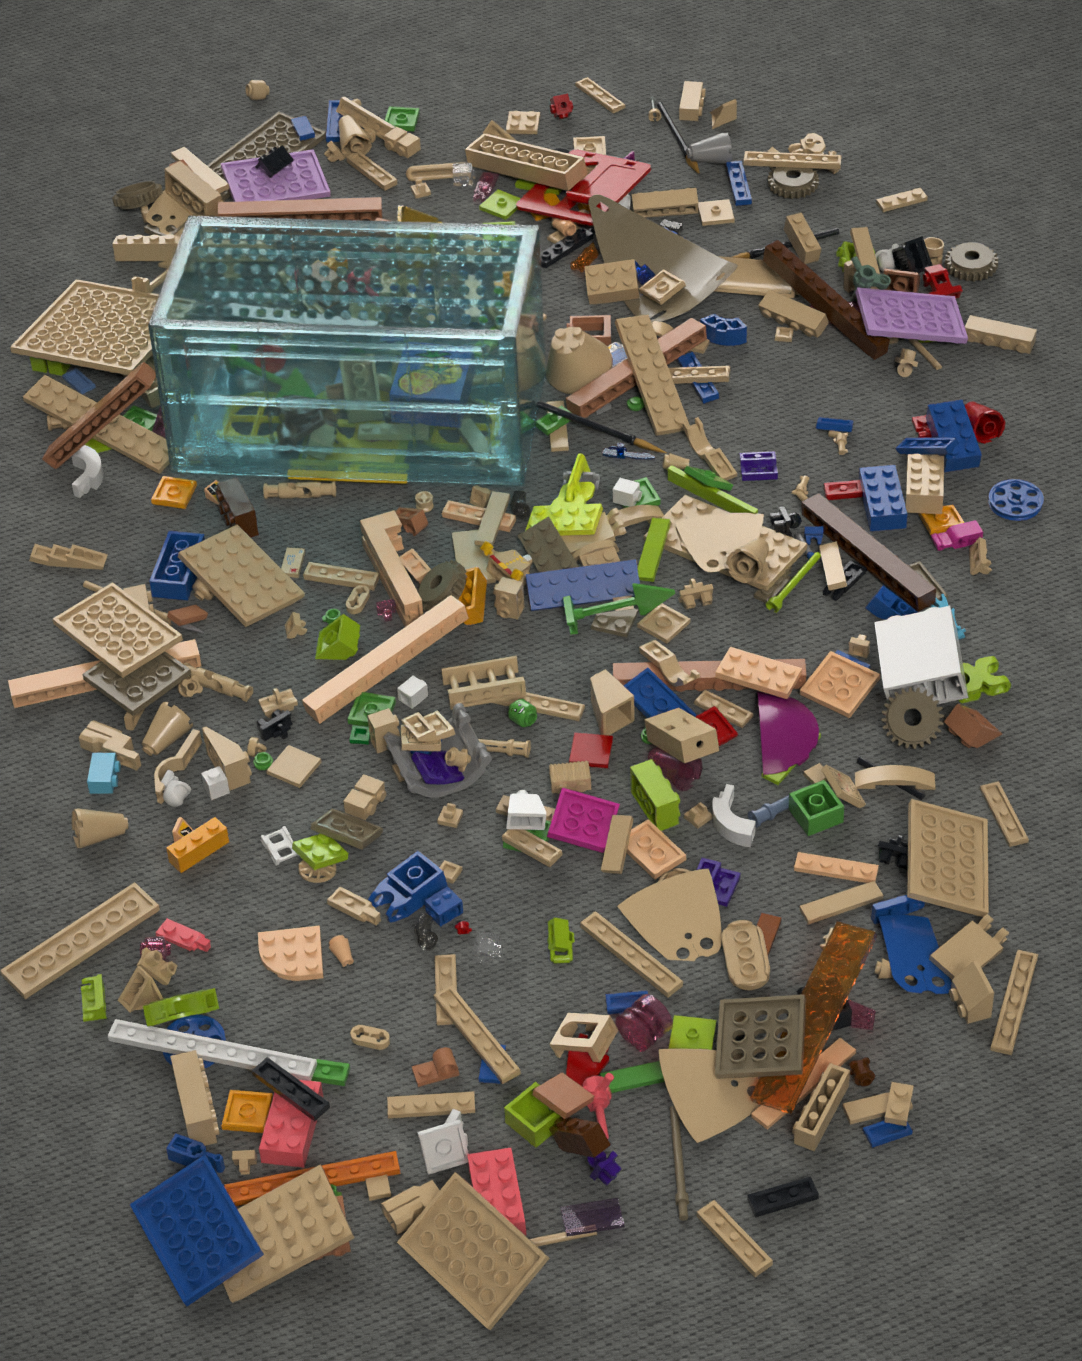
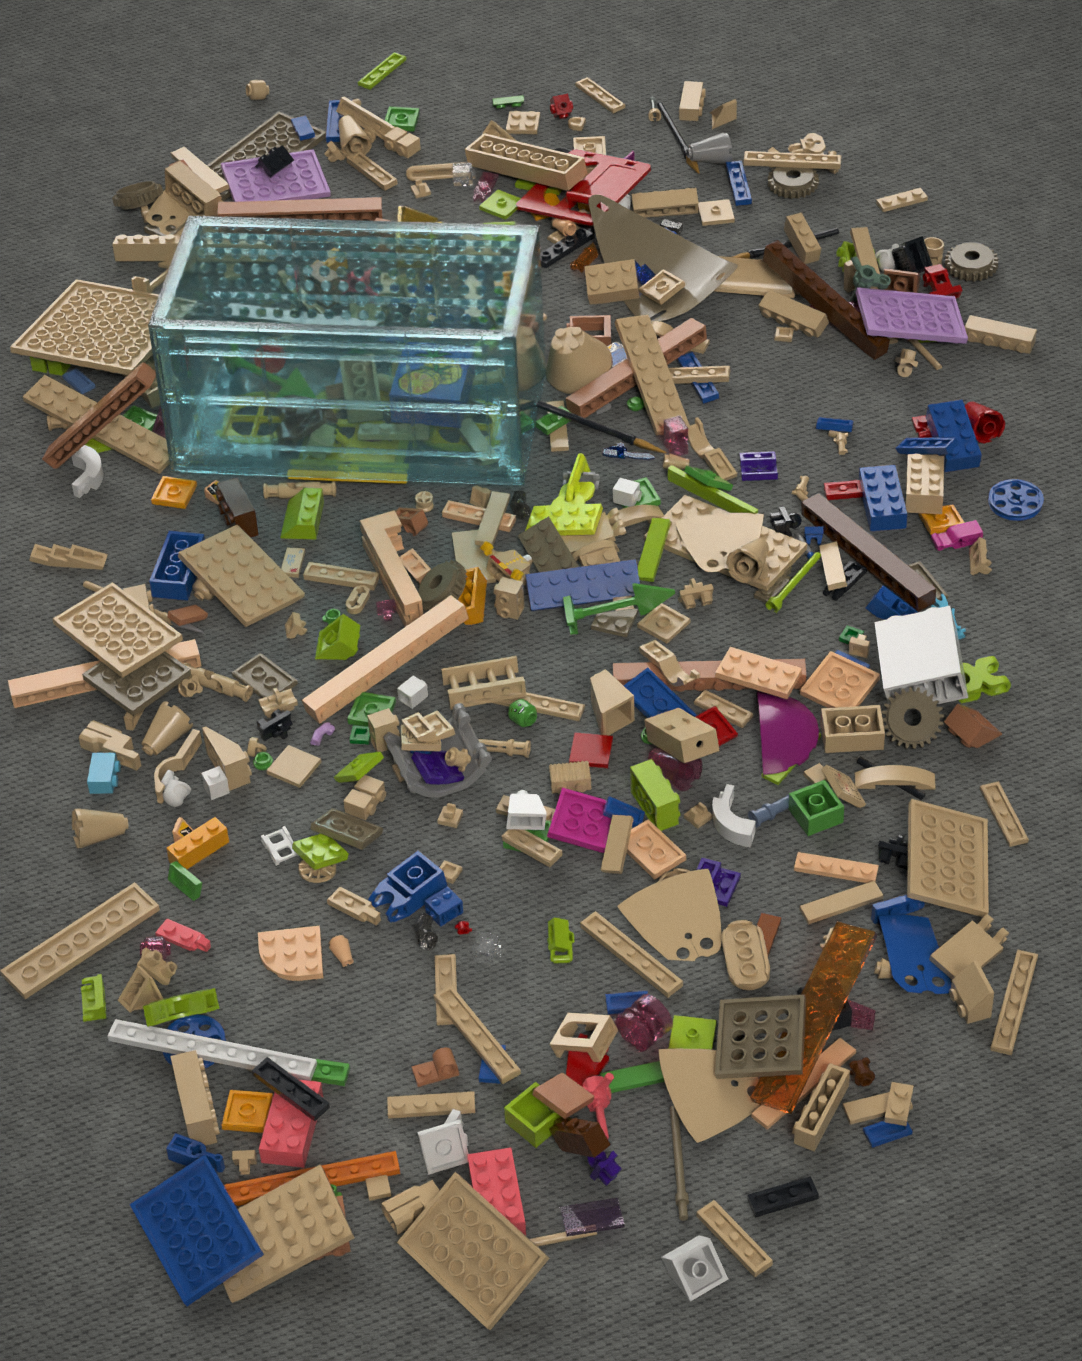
(184, 880): none -> bright green plate
(264, 676): none -> dark tan tile
(303, 515): none -> lime slope
(320, 731): none -> lavender arm
(359, 767): none -> lime plate
(370, 1037): tan beam -> none
(382, 71): none -> lime tile
(515, 101): none -> bright green plate
(576, 123): none -> tan tile
(617, 807): none -> blue tile
(676, 436): none -> clear pink brick
(695, 1267): none -> white slope
(725, 331): blue brick -> none
(849, 632): none -> green tile
(852, 729): none -> tan brick

